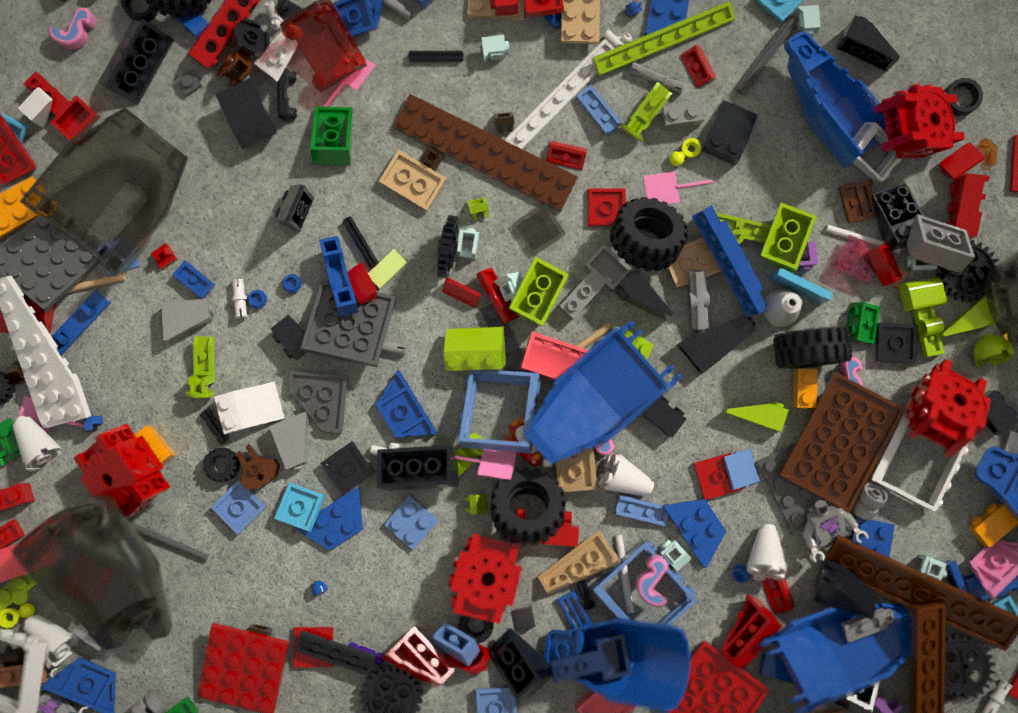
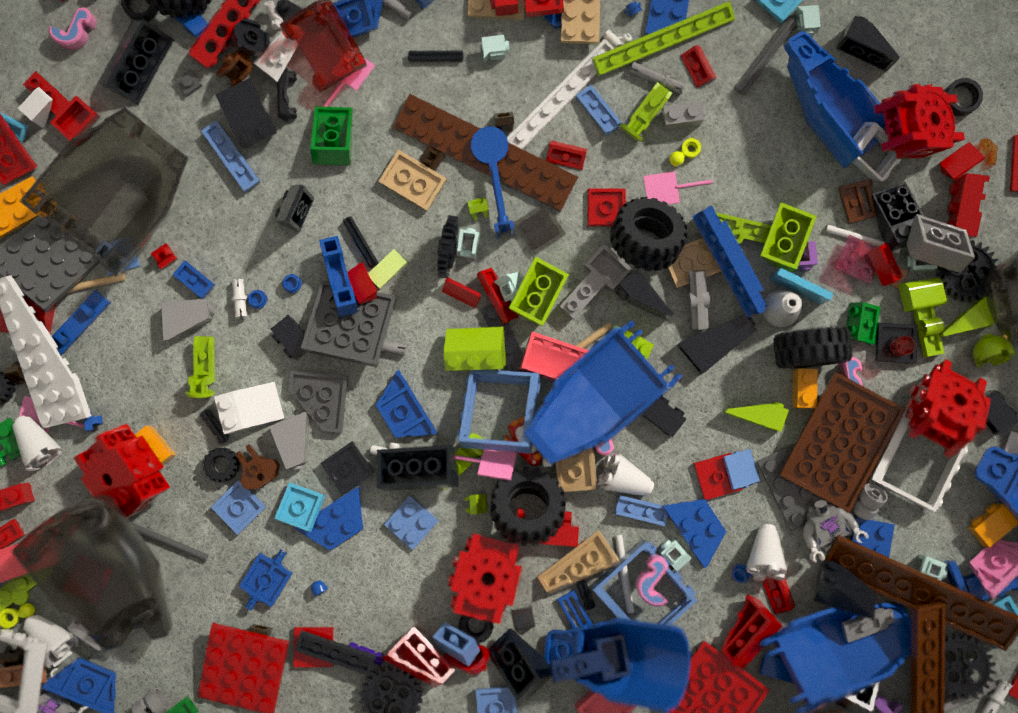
(231, 156): none -> medium blue plate
(266, 579): none -> blue plate
(490, 147): none -> blue piece
(729, 133): black slope -> none
(906, 343): none -> clear red wheel

